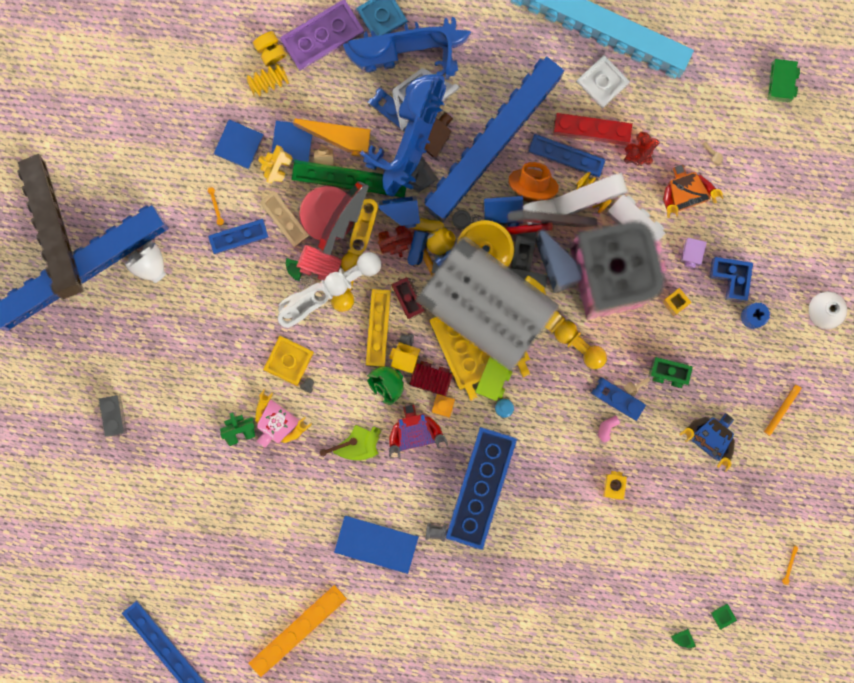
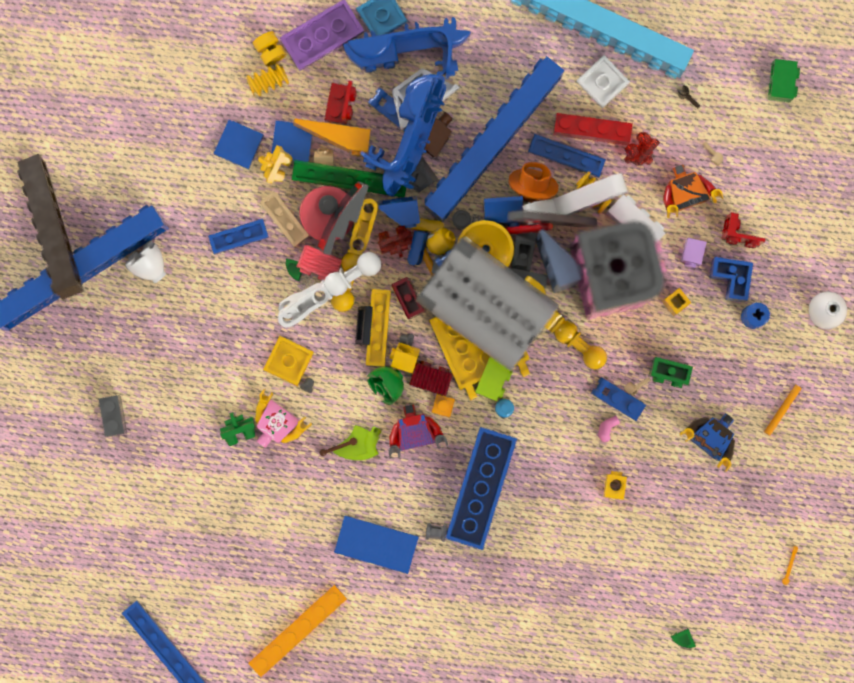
(220, 221): light orange hinge -> none
(328, 204): none -> dark grey plate
(339, 103): none -> red bracket
(363, 327): none -> black tile
(687, 96): none -> dark brown hand
(723, 616): green tile -> none
(729, 233): none -> red bracket

